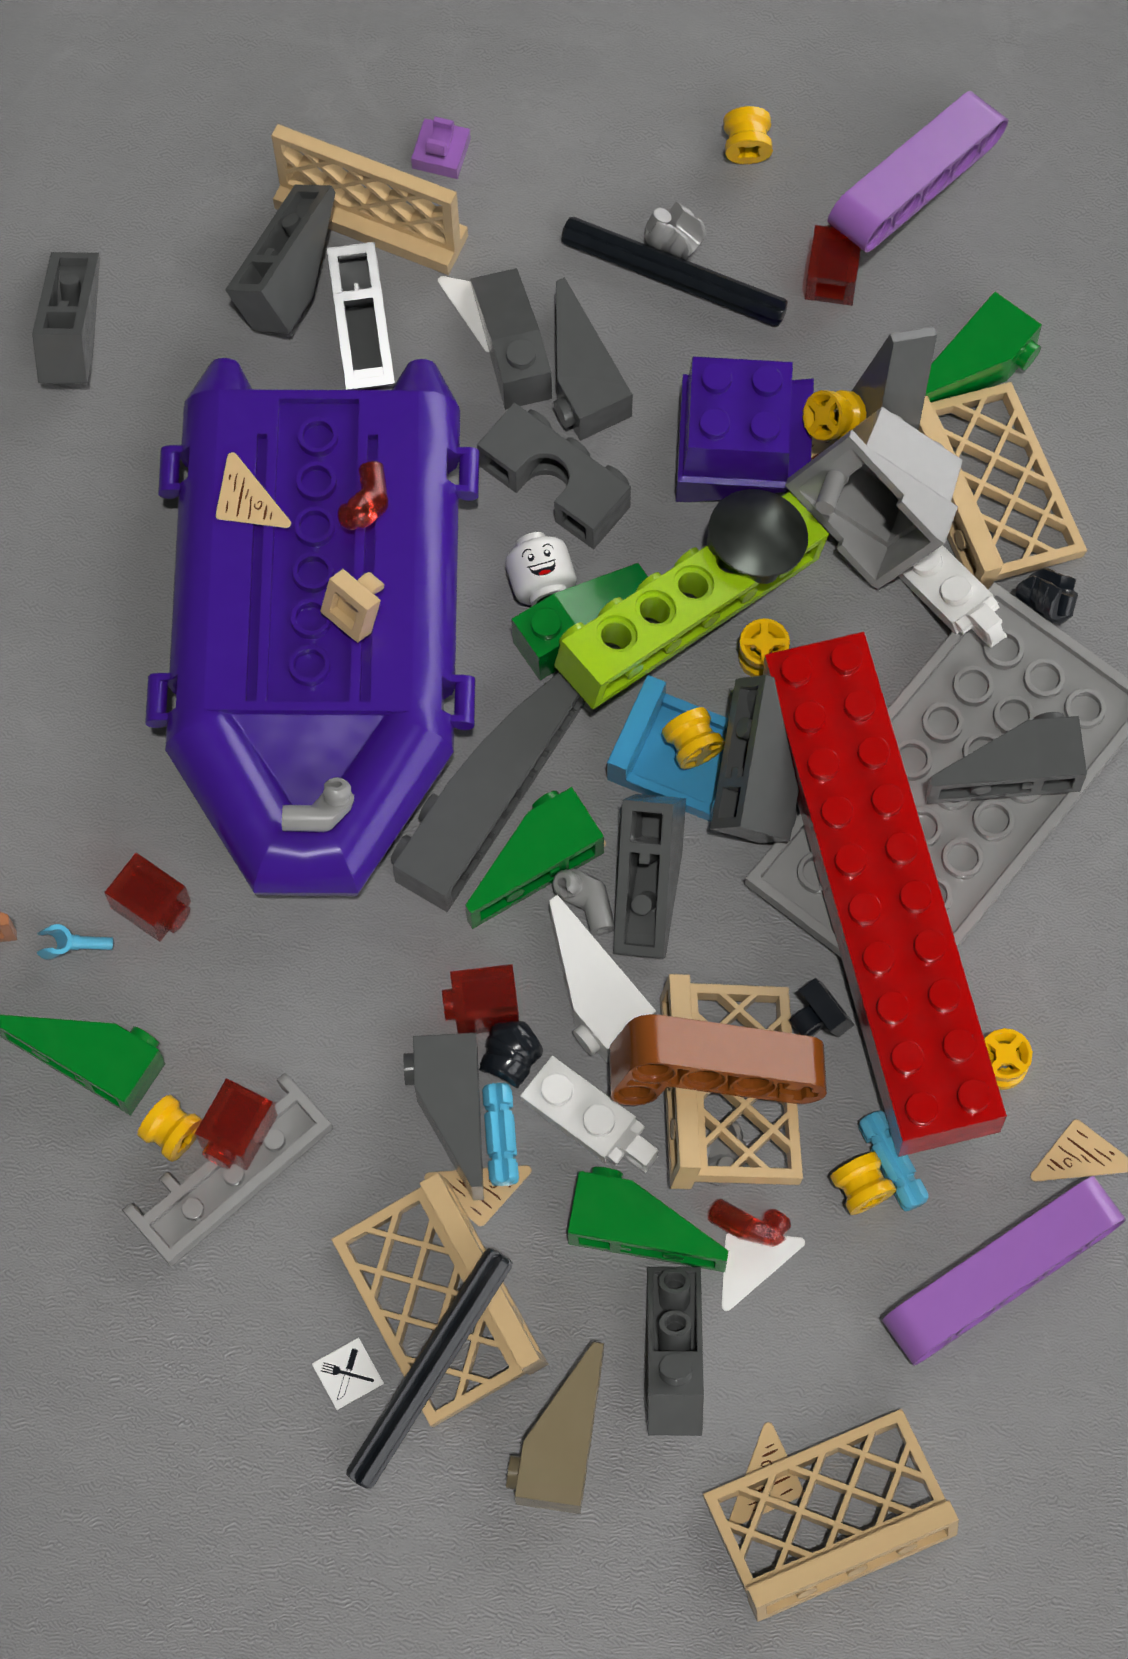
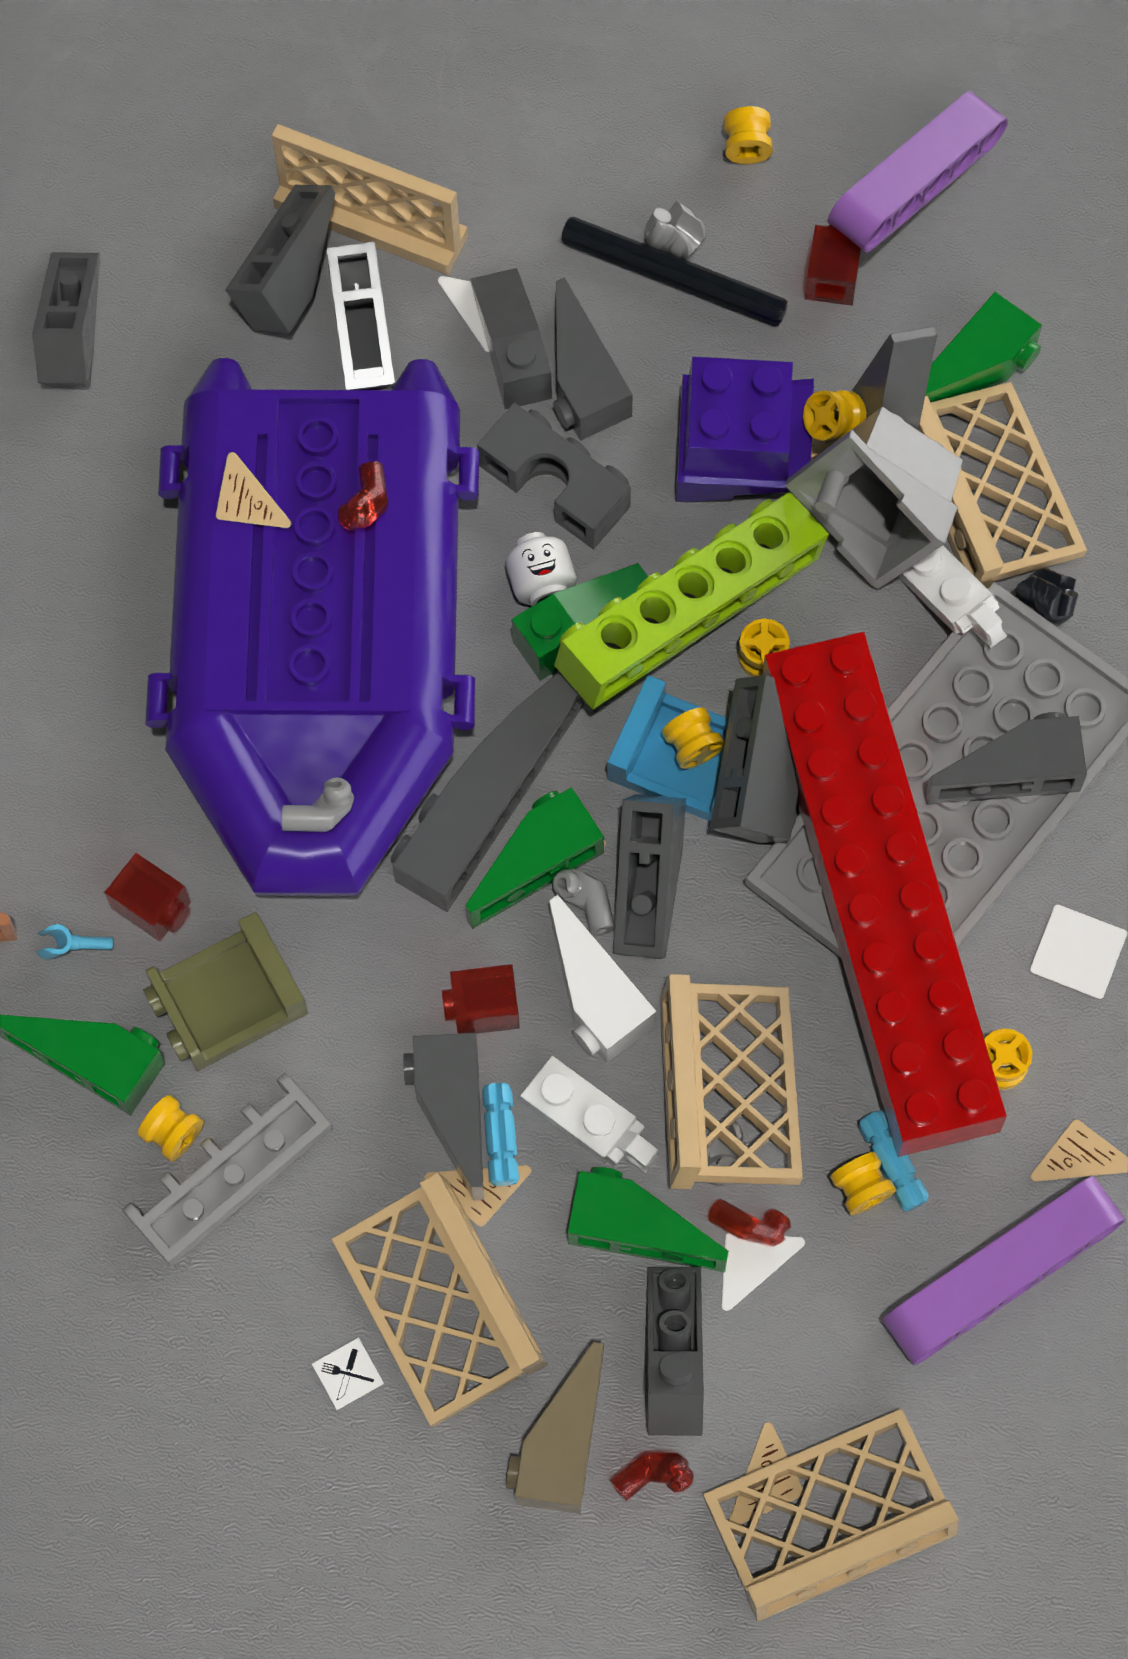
(226, 995): none -> olive panel
(235, 1126): clear red brick -> none
(352, 603): tan tile -> none
(429, 1368): black axle -> none
(441, 147): medium lavender tile -> none
(510, 1051): black arm -> none
(653, 1467): none -> clear red arm
(714, 1058): dark orange beam -> none
(757, 534): pearl dark grey dish -> none
(821, 1012): black tile -> none
(1078, 951): none -> white sticker

